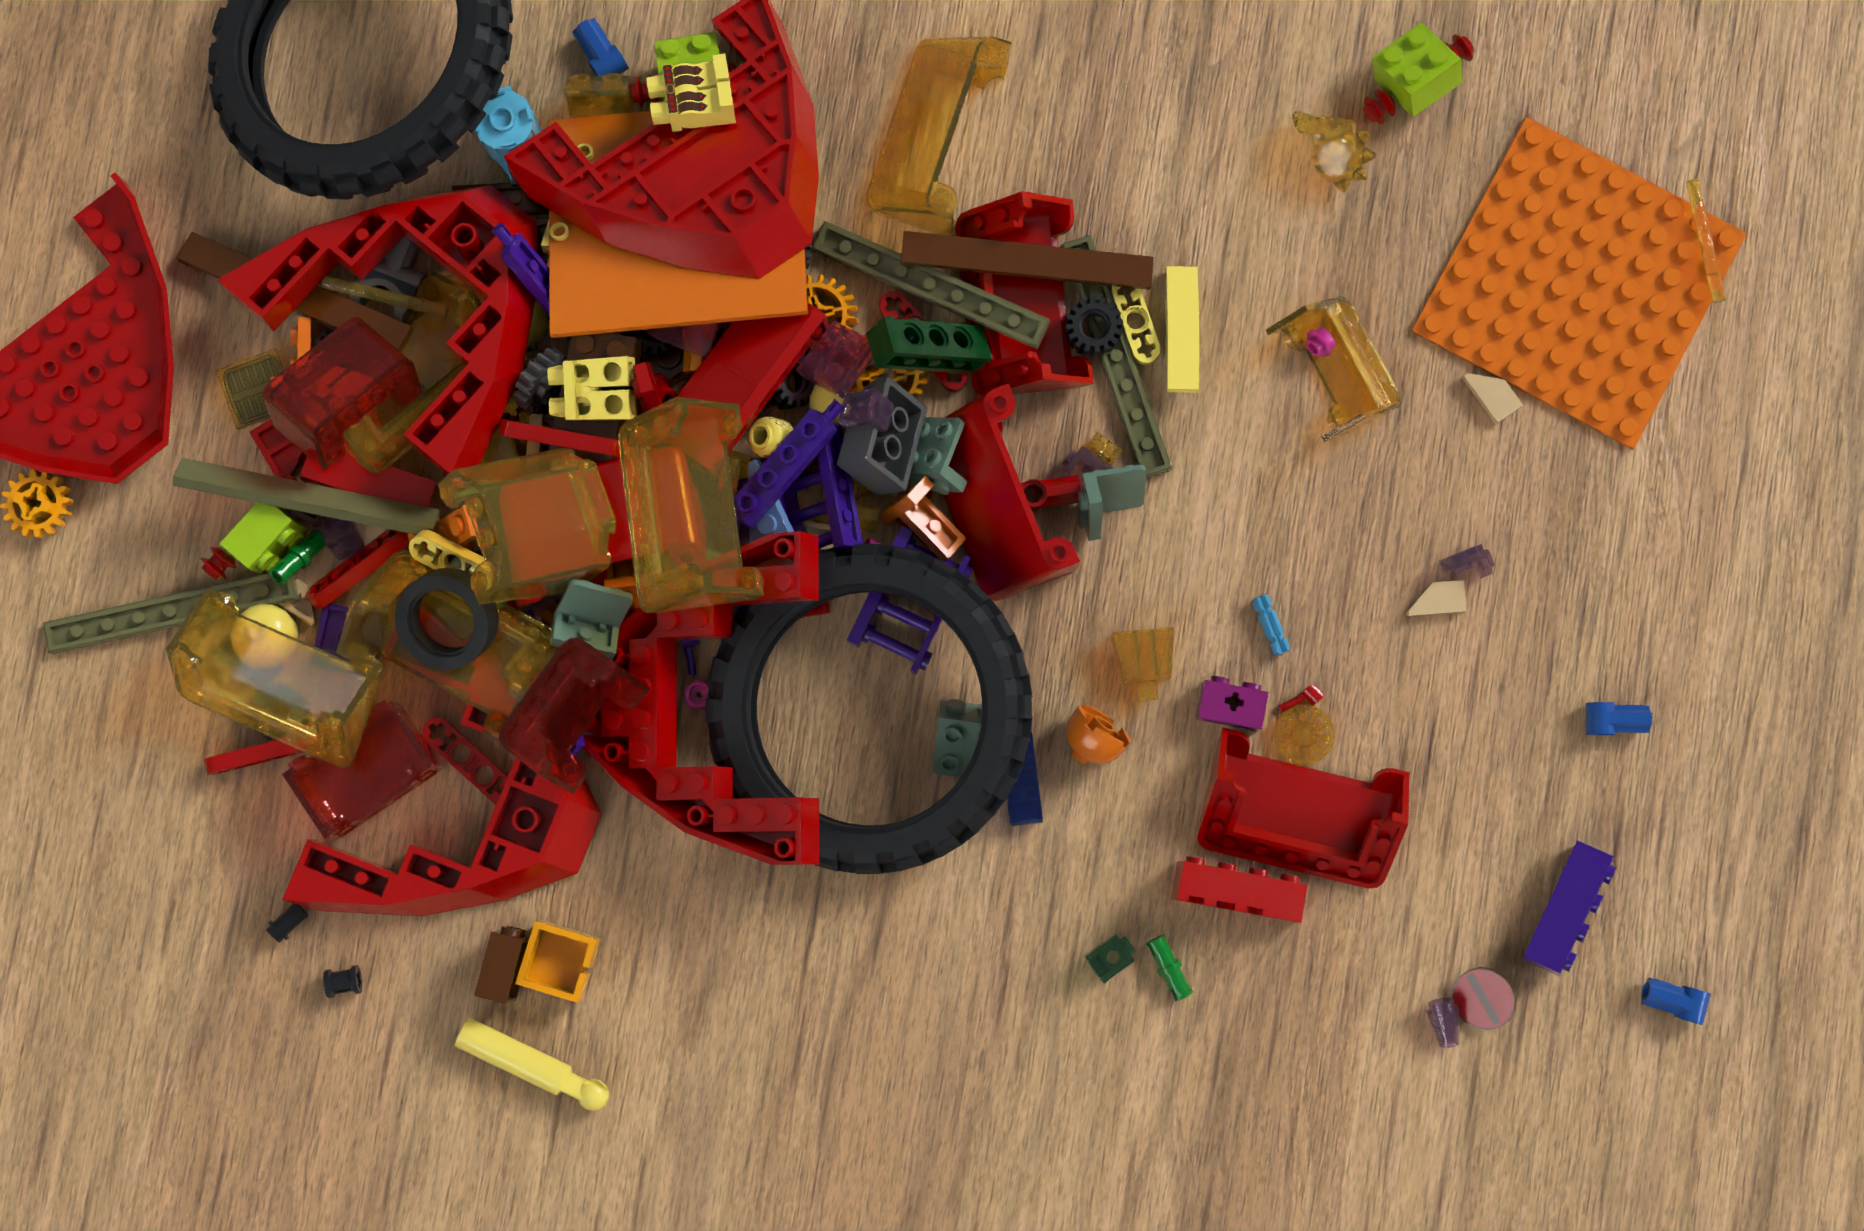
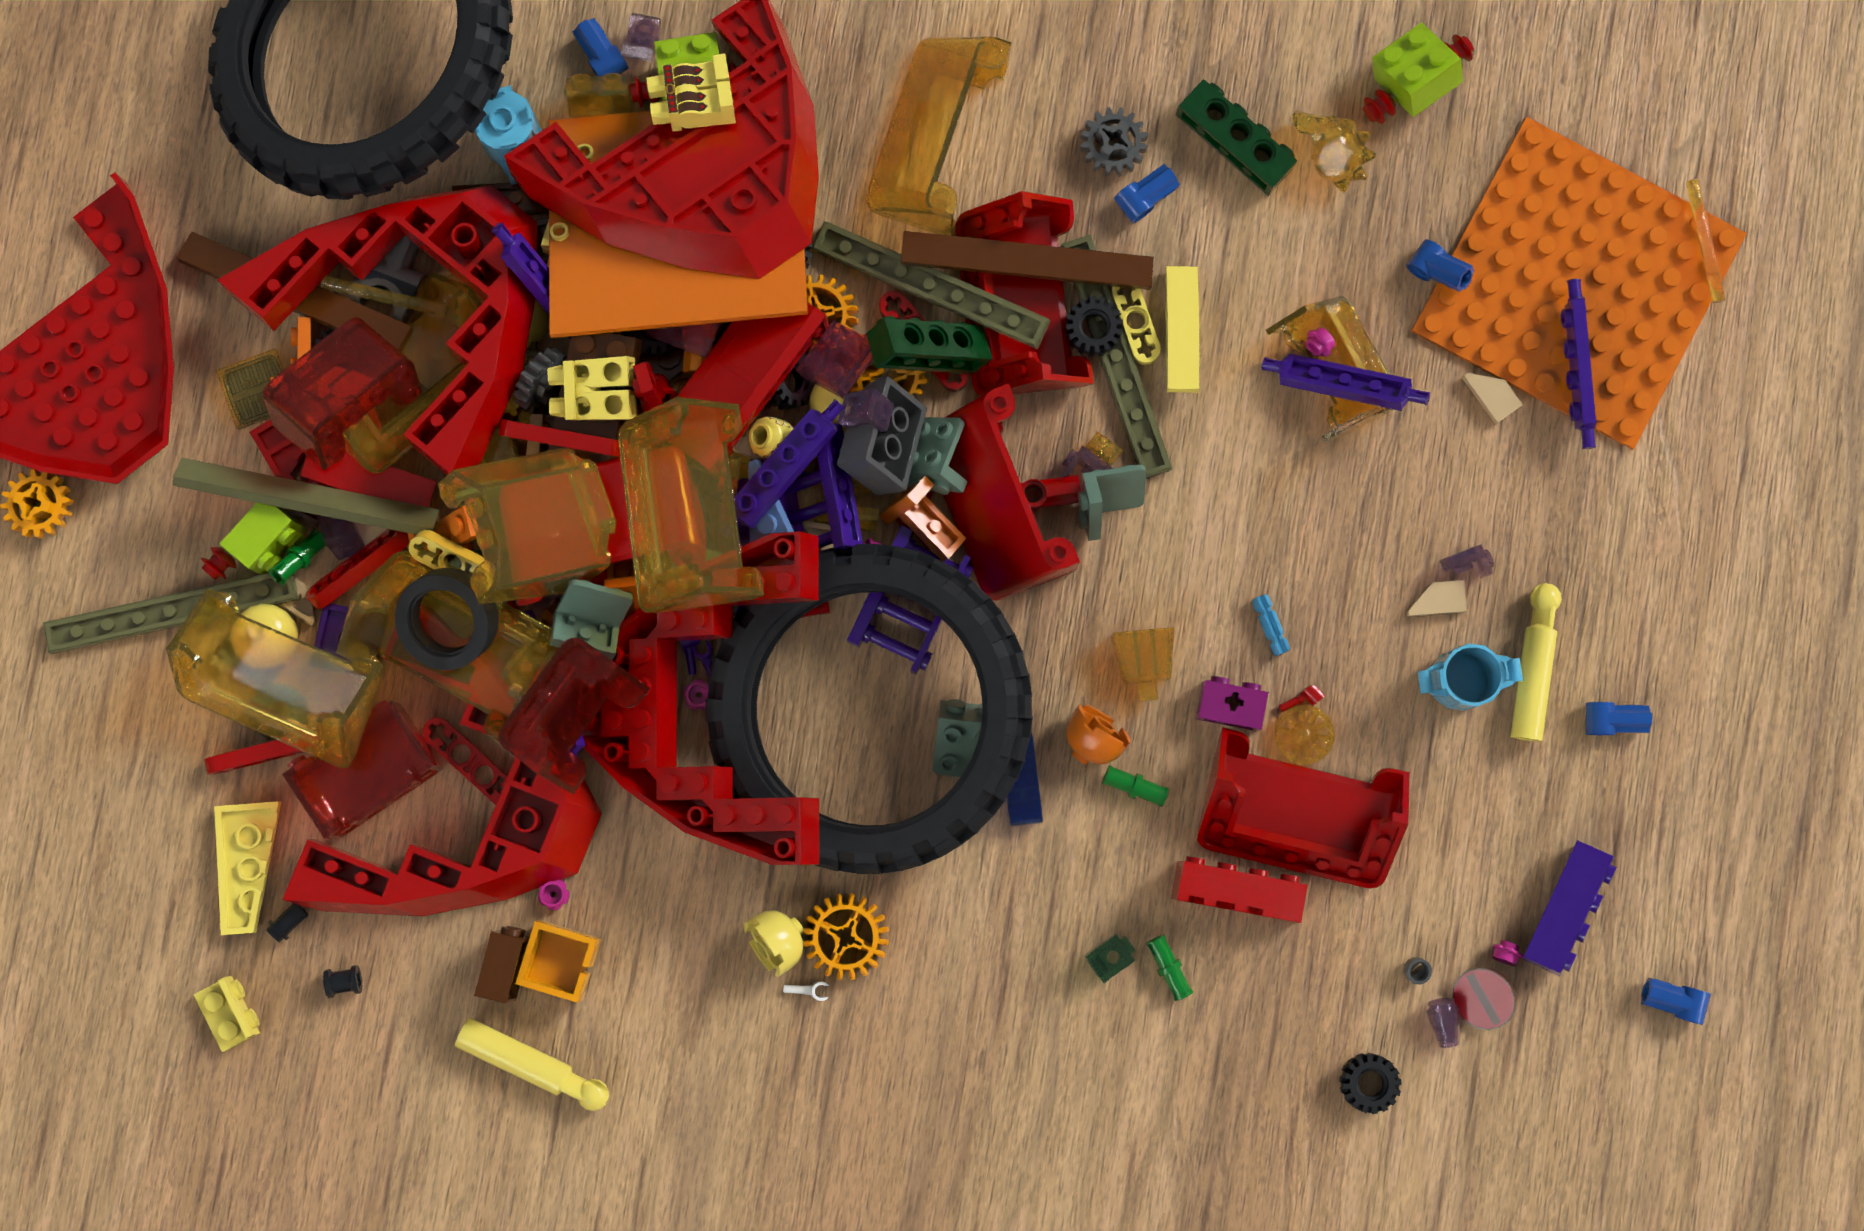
(227, 1013): none -> light yellow bracket
(243, 859): none -> light yellow wing
(561, 898): none -> dark pink plate
(641, 36): none -> bracket
(706, 658): none -> dark purple hand
(776, 940): none -> light yellow cylinder
(806, 990): none -> white hand
(833, 961): none -> light orange gear
(1108, 133): none -> dark grey gear
(1135, 786): none -> green pin
(1139, 198): none -> blue piece
(1240, 154): none -> dark green brick
(1345, 381): none -> dark purple plate
(1384, 1097): none -> black tyre
(1421, 973): none -> dark grey hinge
(1434, 263): none -> blue piece
(1469, 676): none -> medium azure container
(1506, 953): none -> dark pink plate
(1536, 665): none -> light yellow piece
(1580, 375): none -> dark purple plate

